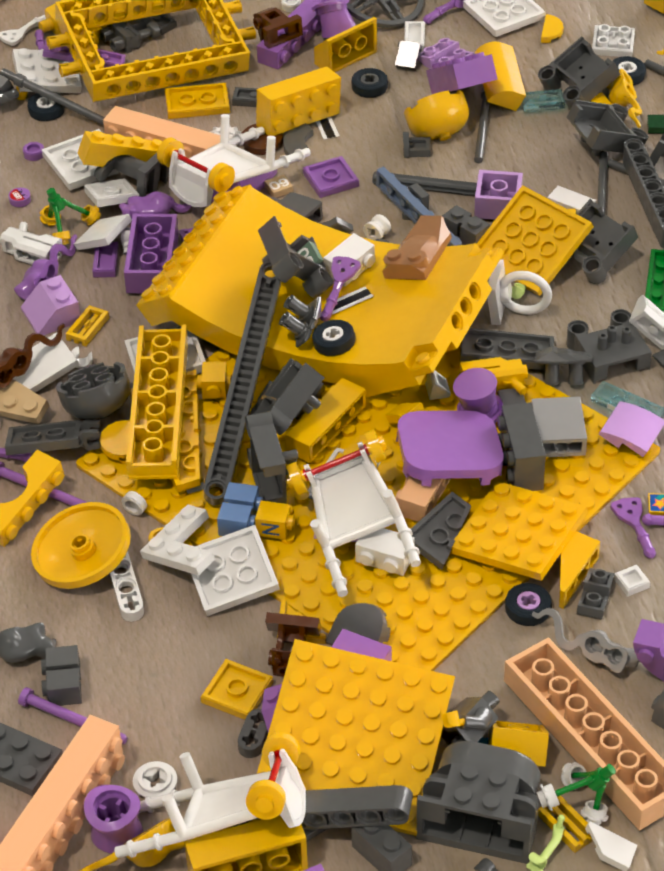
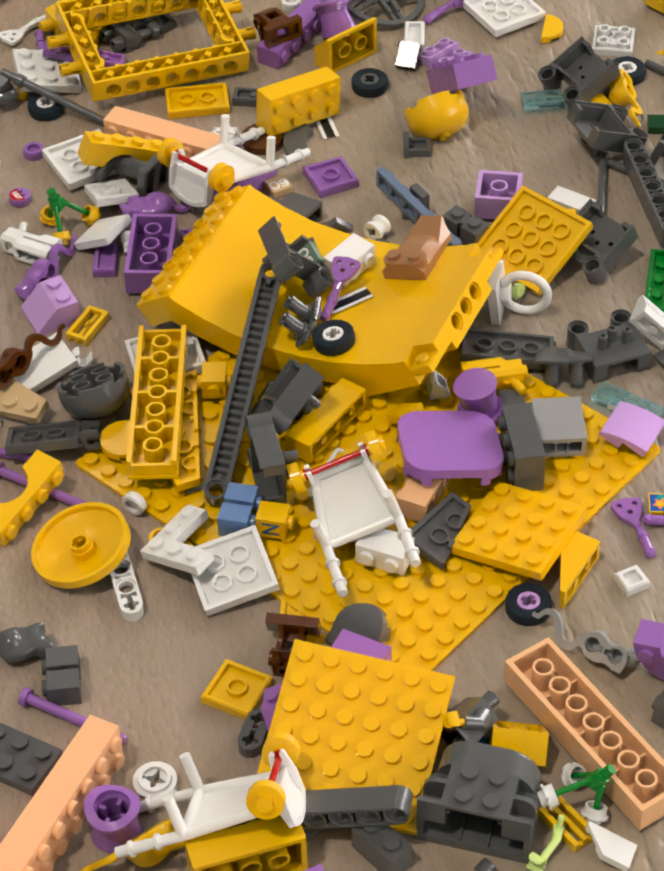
(435, 184): dark grey axle -> none
(480, 144): dark grey bar -> none
(508, 88): yellow brick -> none
(595, 593): dark grey slope -> none

